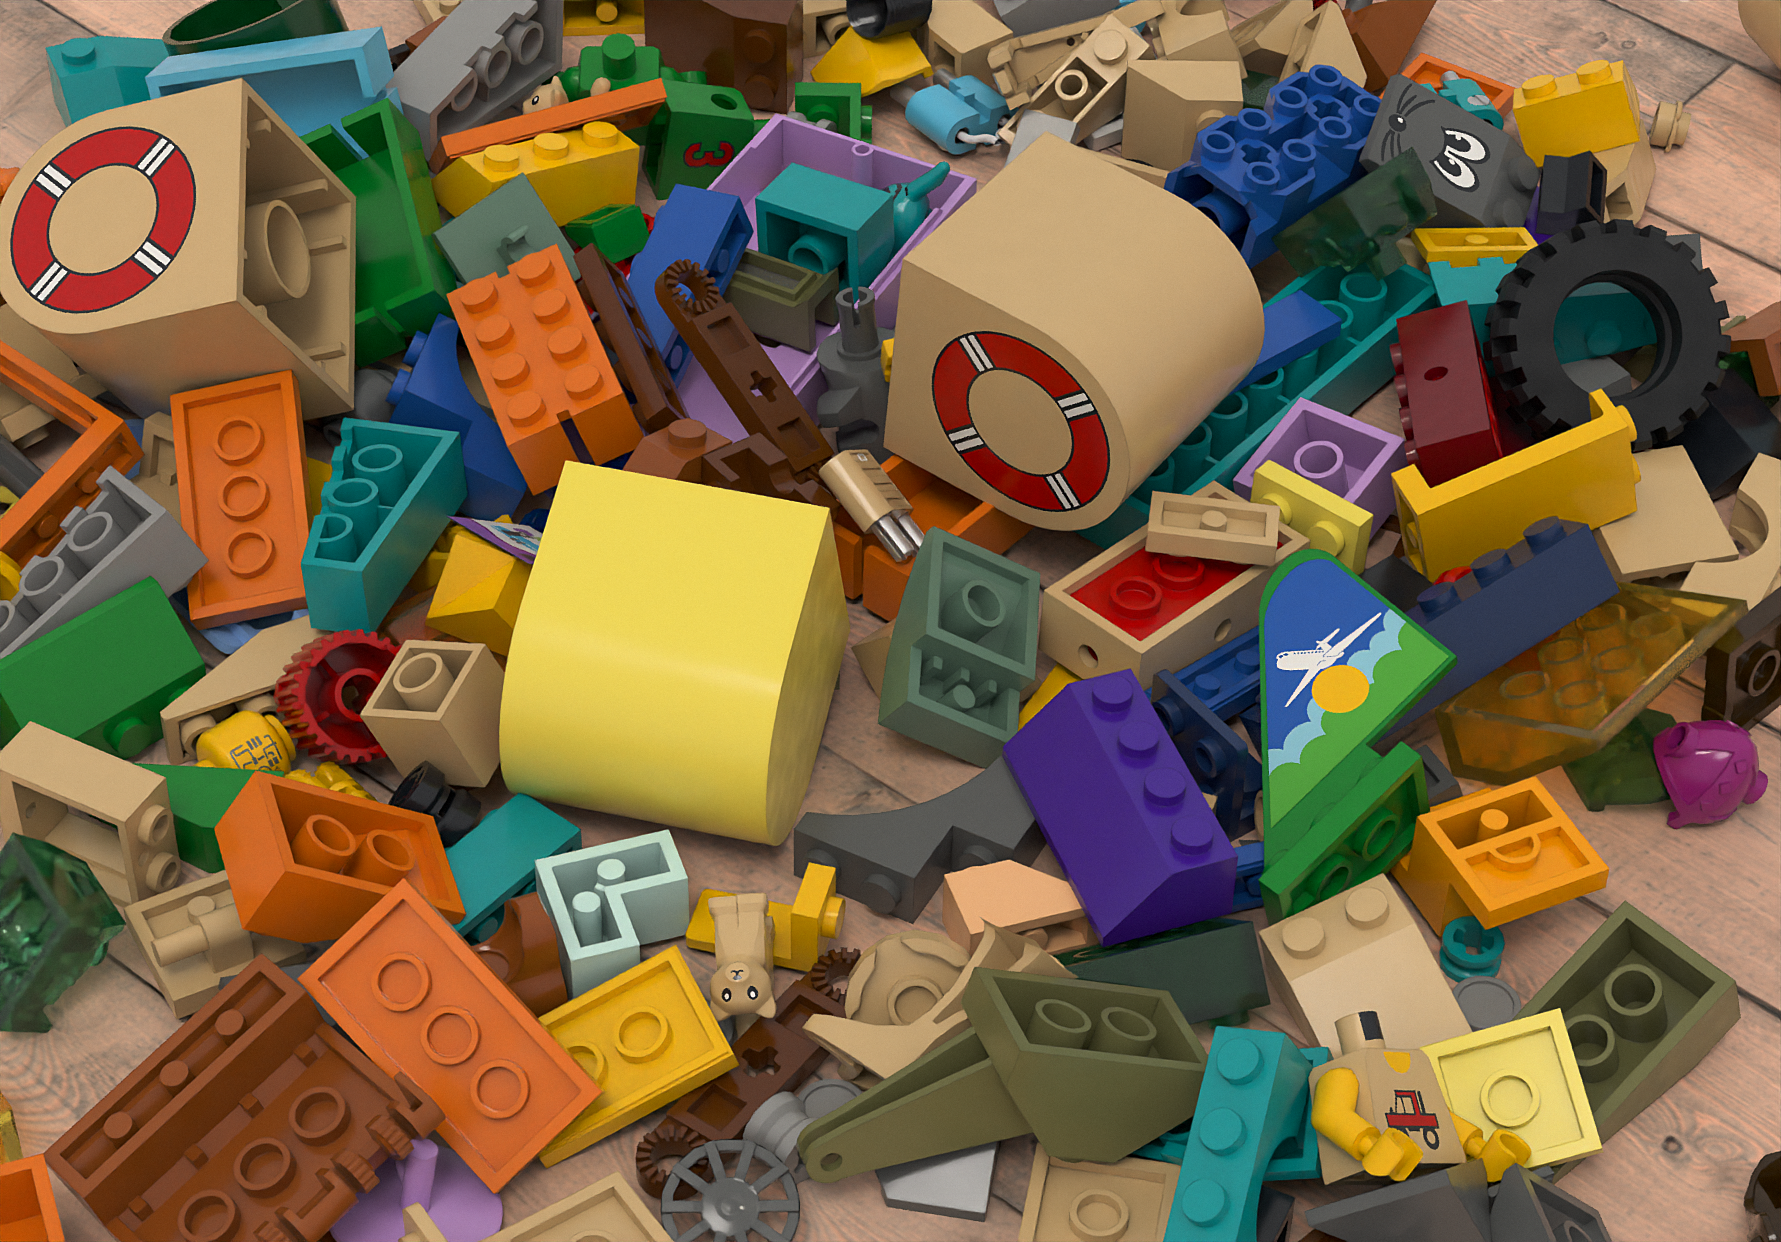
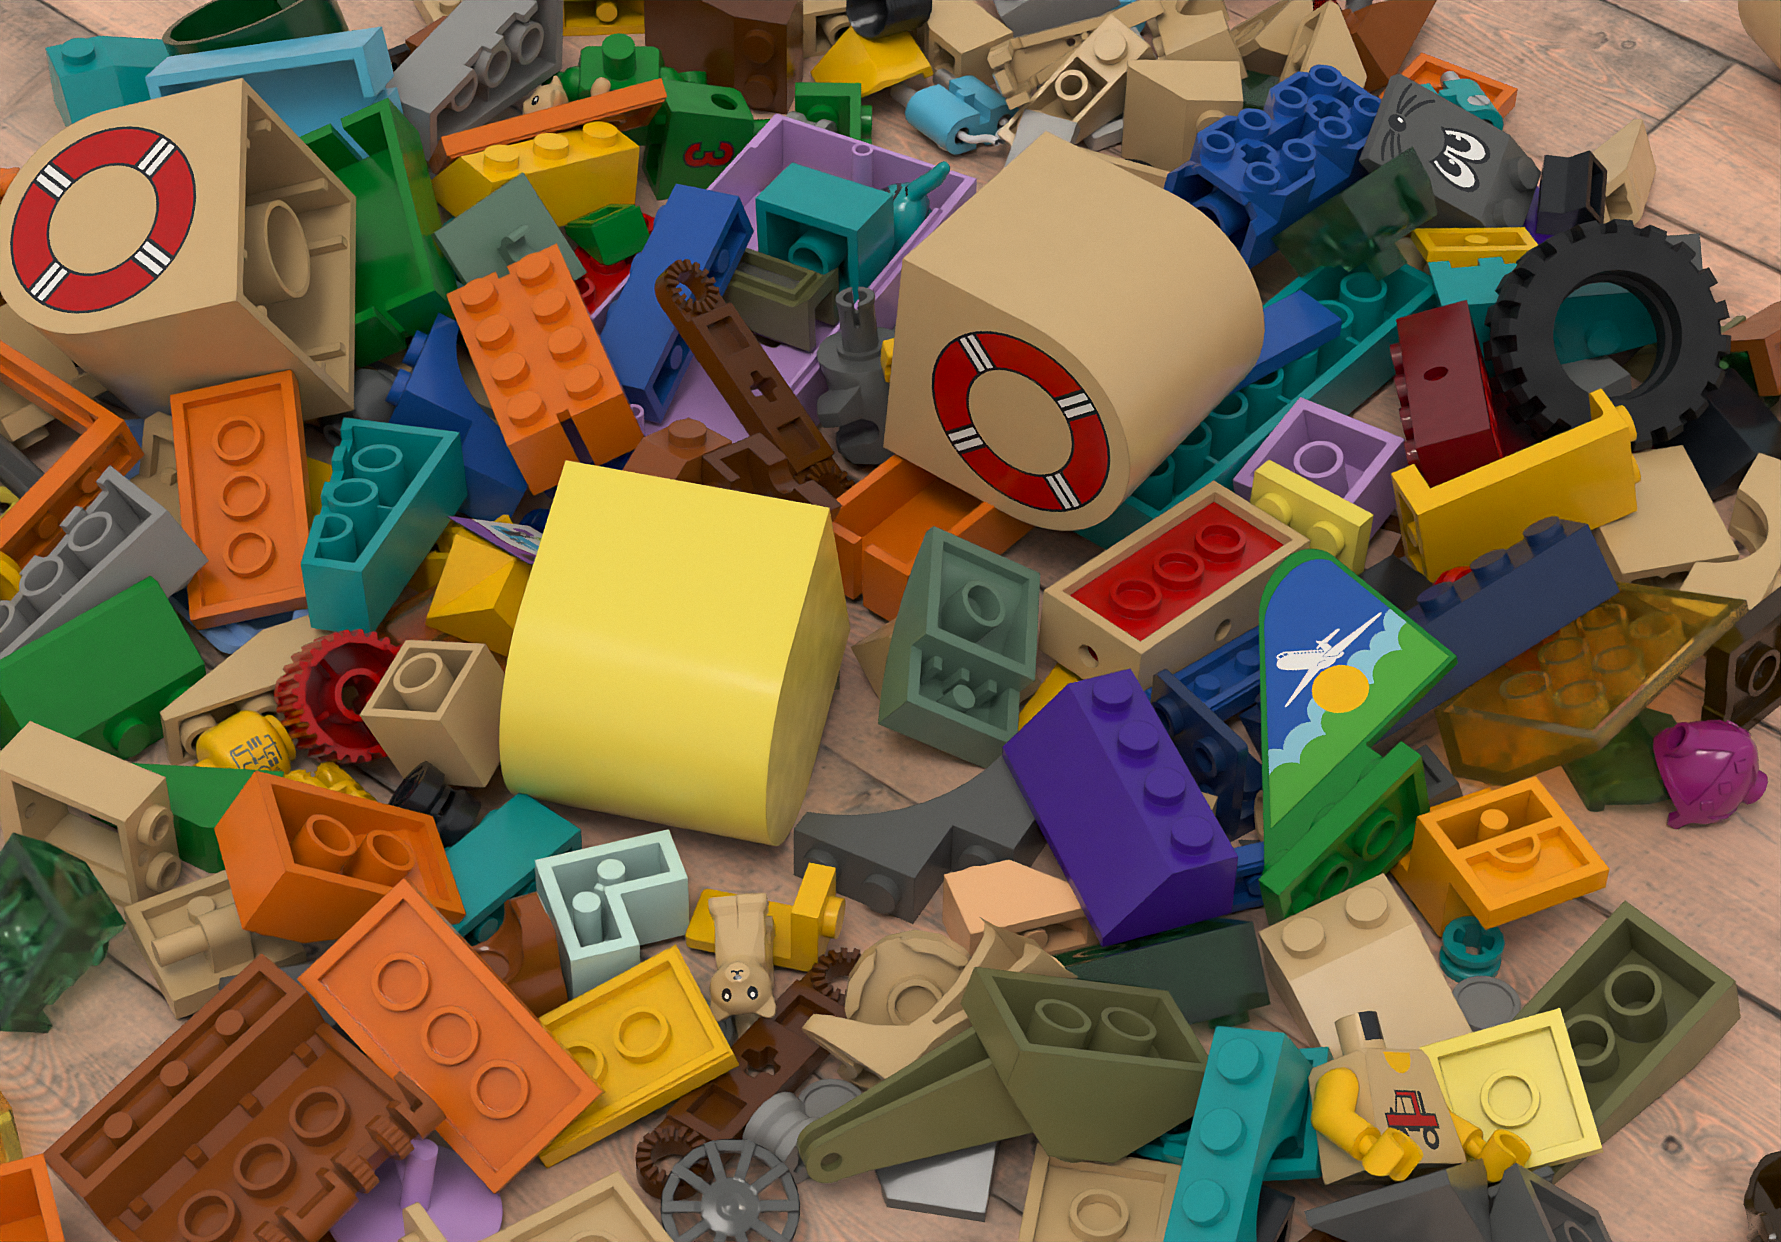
(628, 336): reddish brown plate -> none
(873, 501): tan piece -> none
(1213, 528): tan plate -> none
(1577, 111): yellow slope -> none
(1669, 125): tan plate -> none

